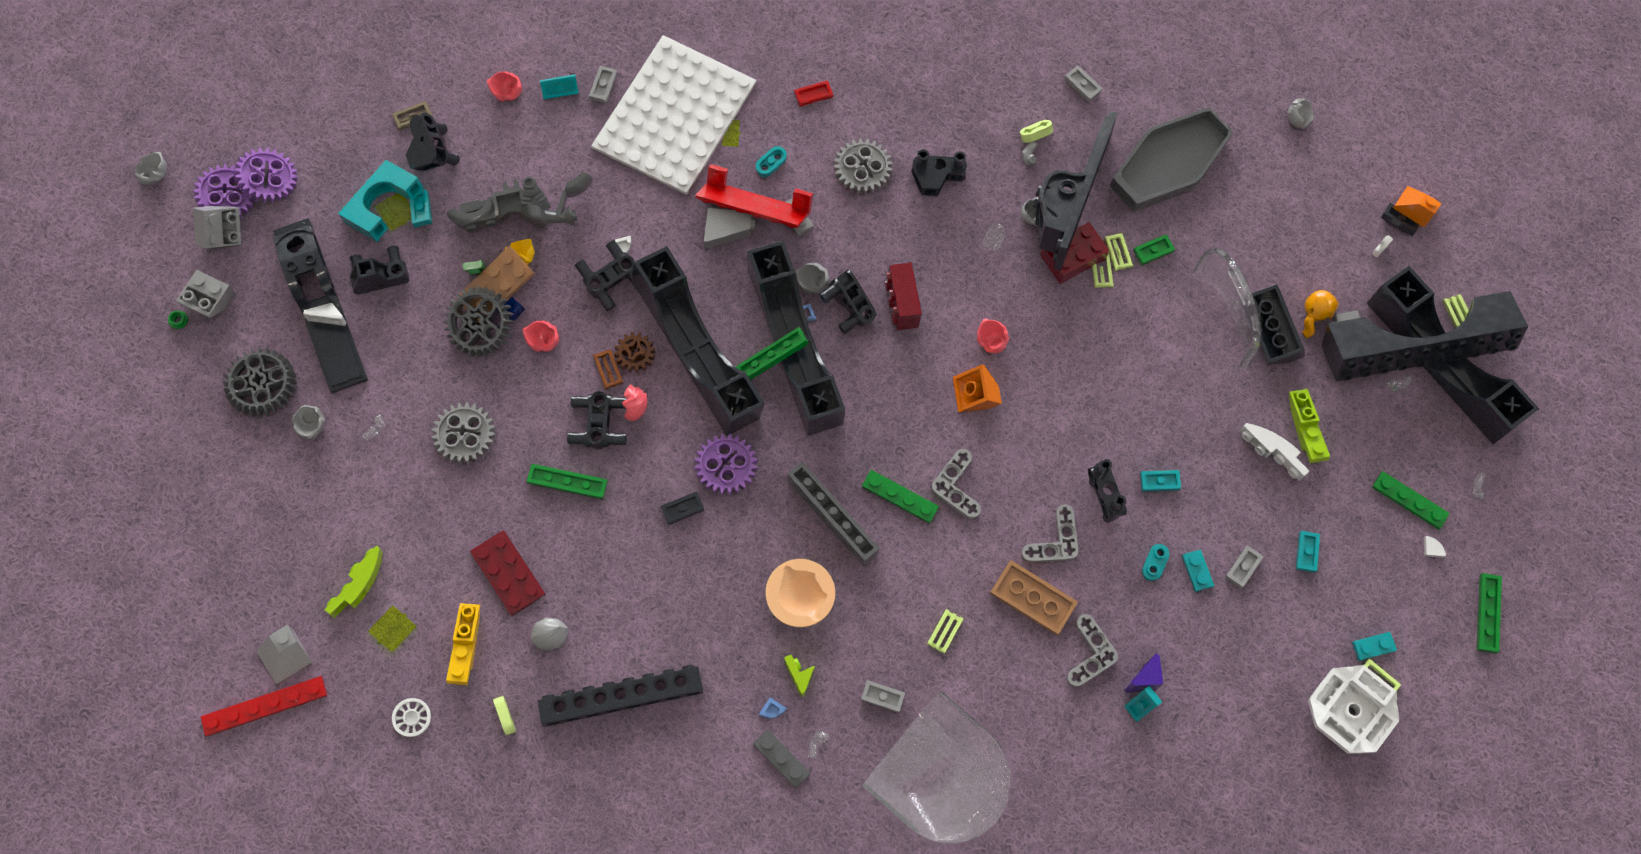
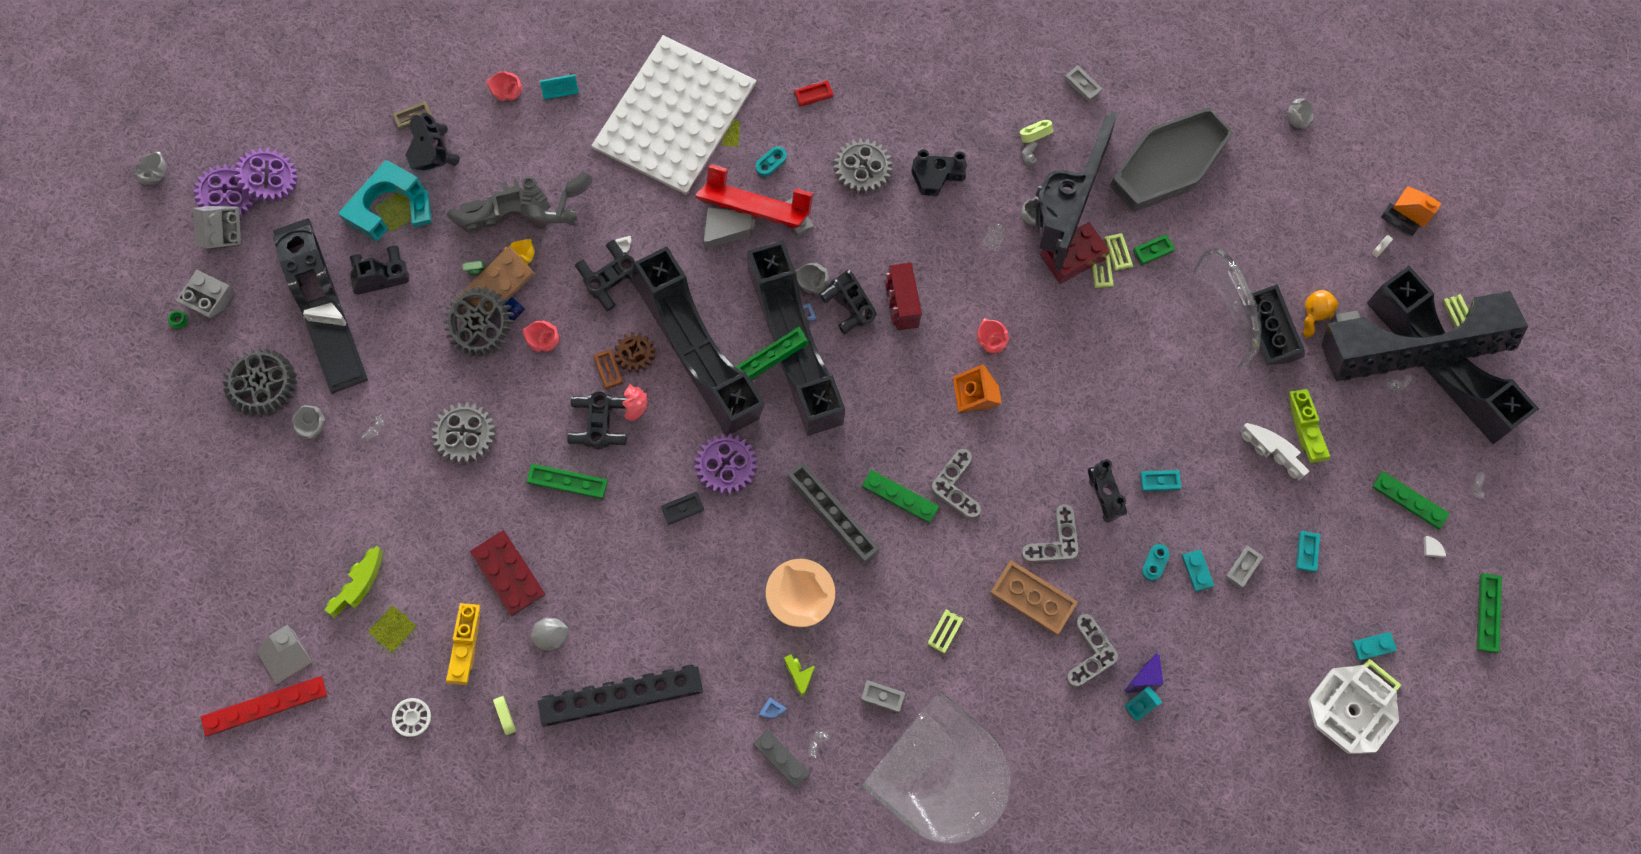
(603, 84): light grey plate -> none

